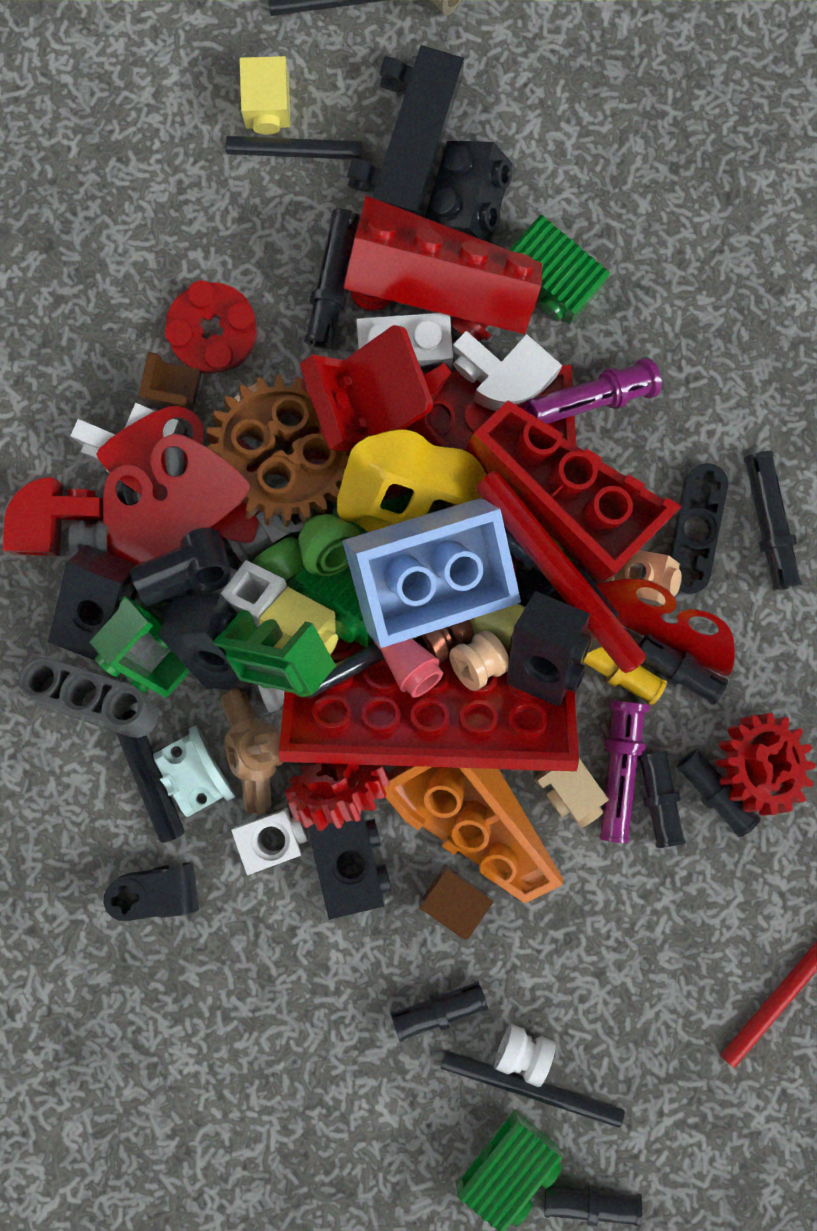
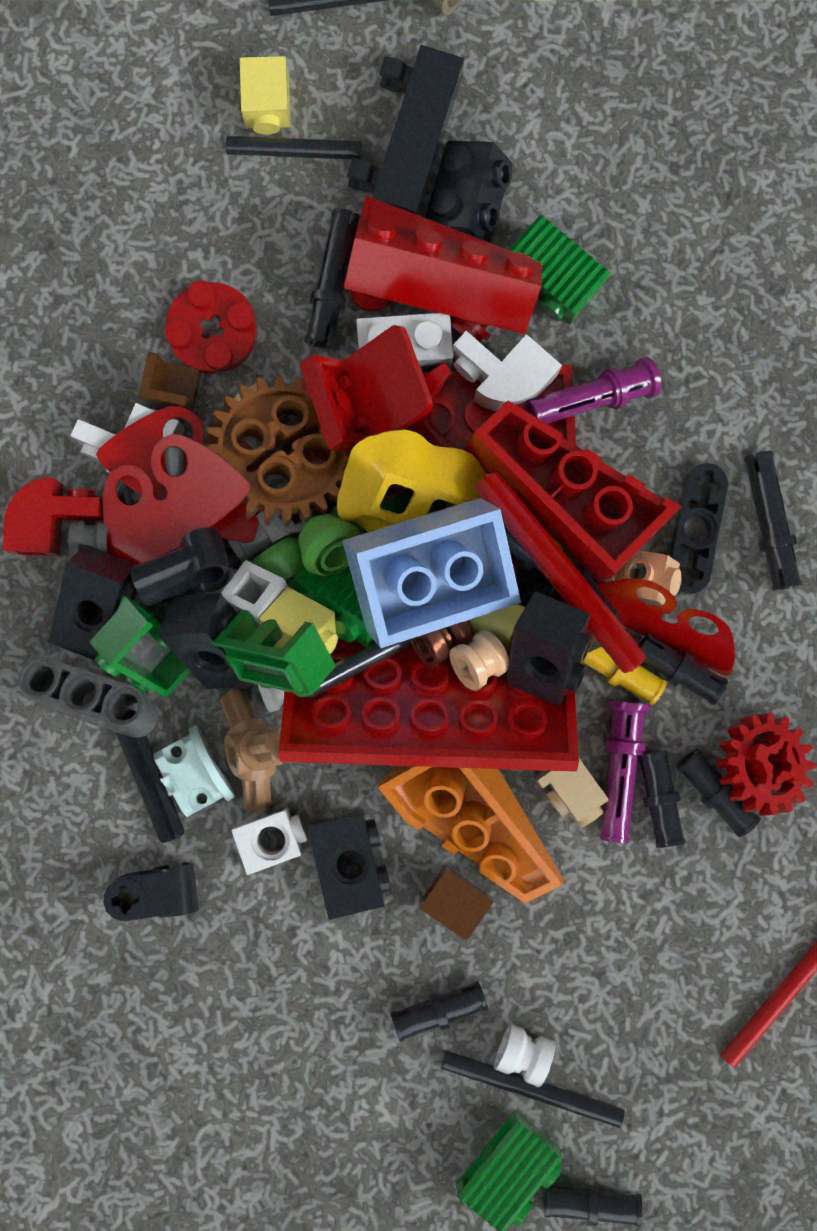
(335, 793): red gear -> none
(412, 666): coral cone -> none

